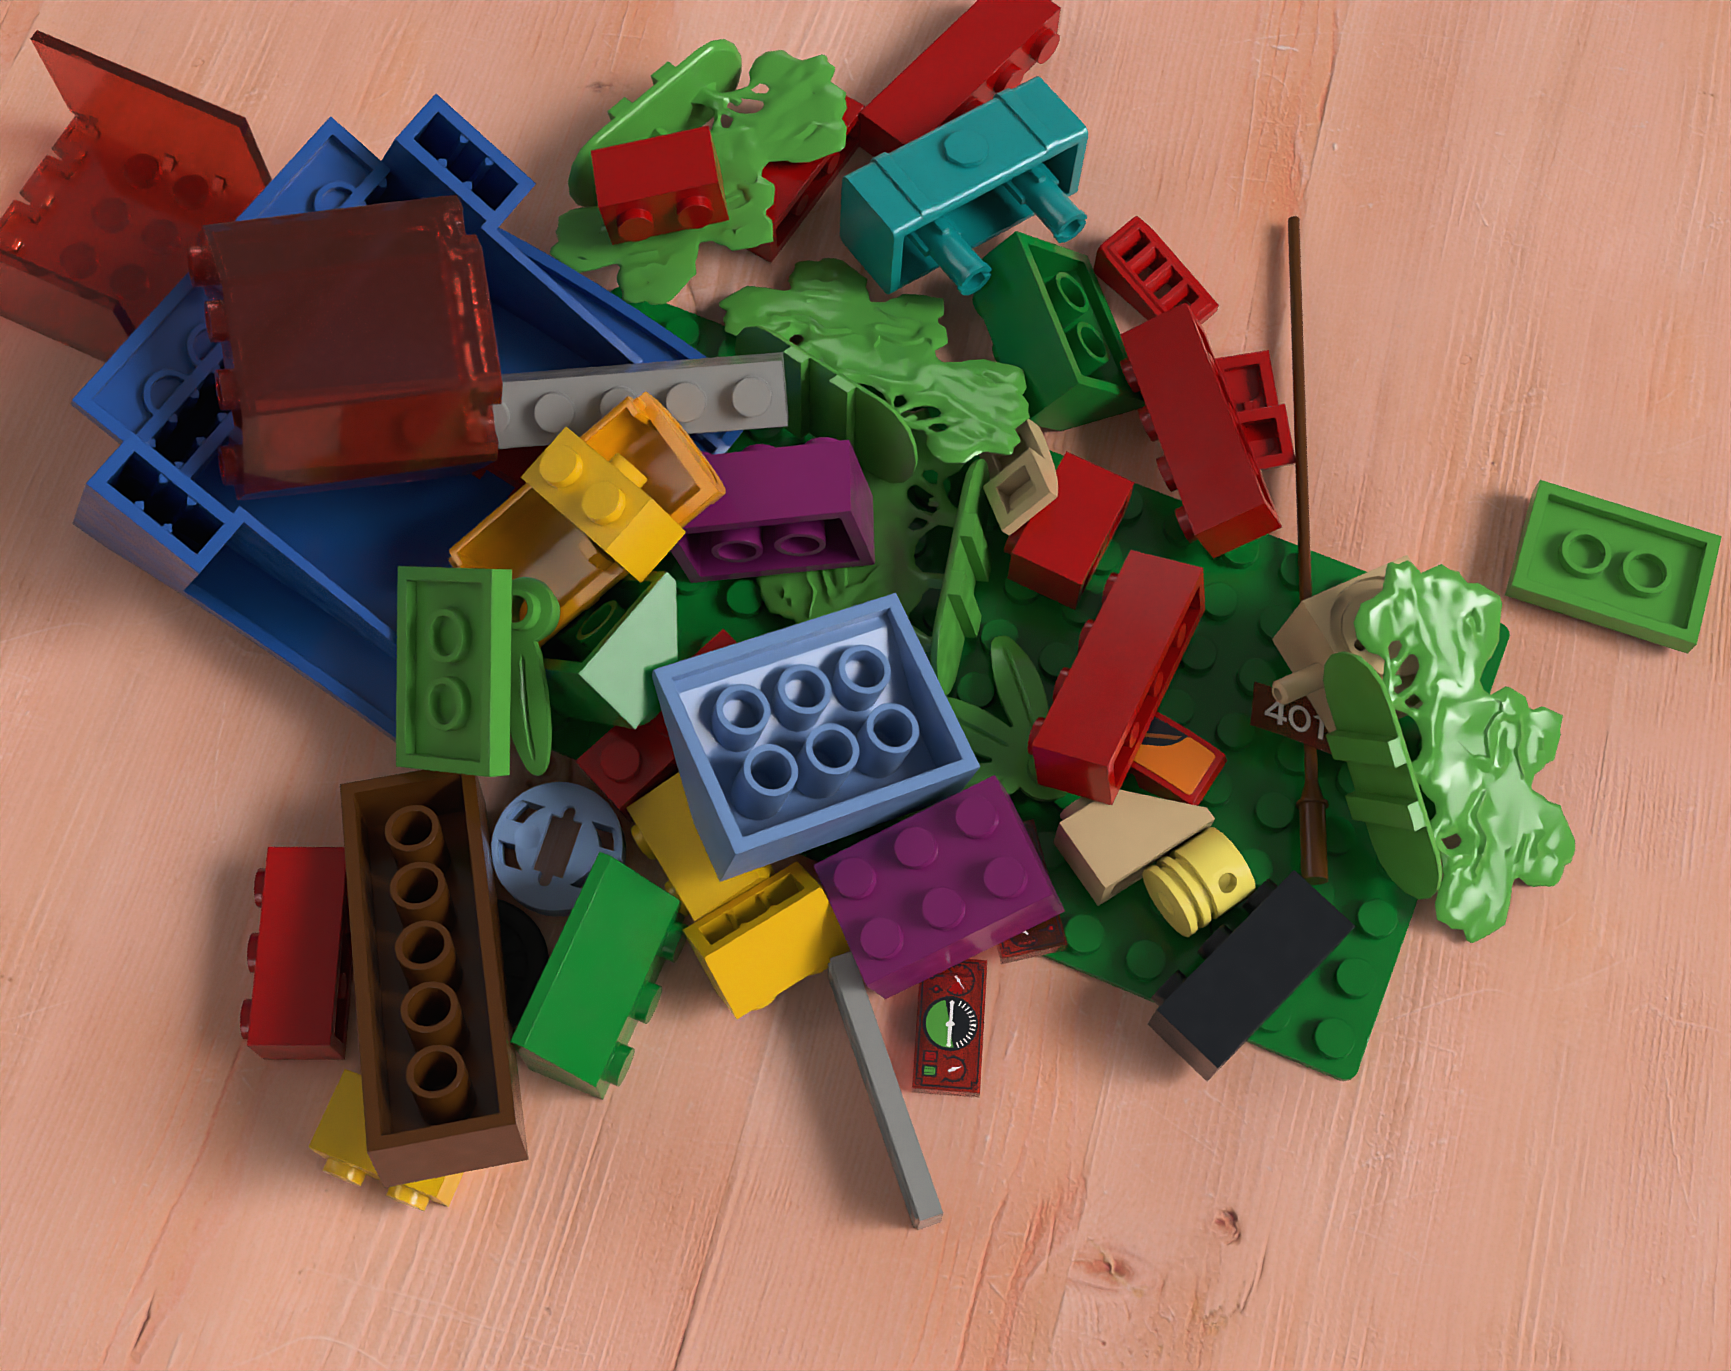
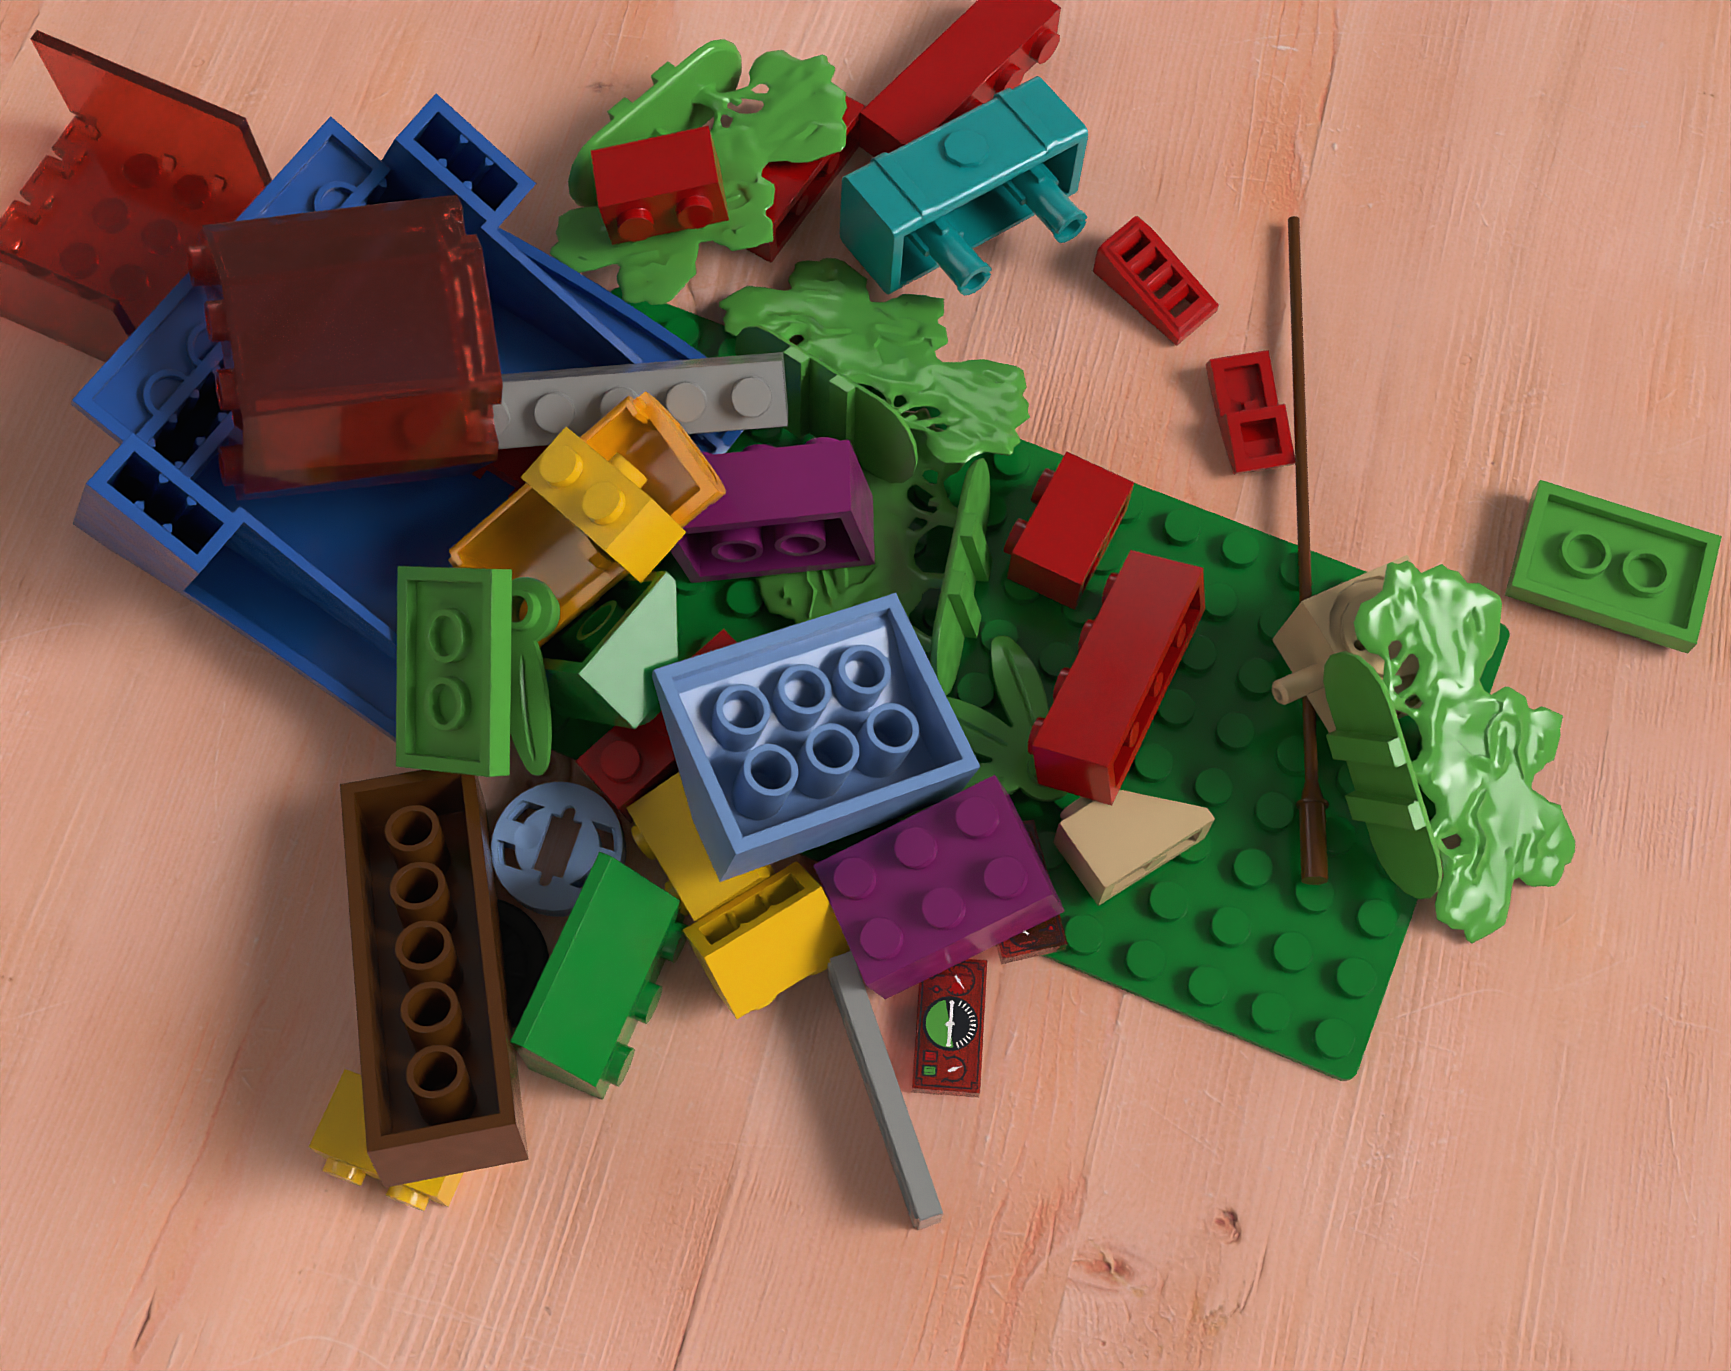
(300, 957): red brick -> none
(1022, 481): tan slope -> none
(1058, 329): green slope -> none
(1176, 762): slope -> none
(1198, 431): red brick -> none
(1199, 881): light yellow piece -> none
(1247, 972): black brick -> none
(1294, 720): clear red sticker -> none

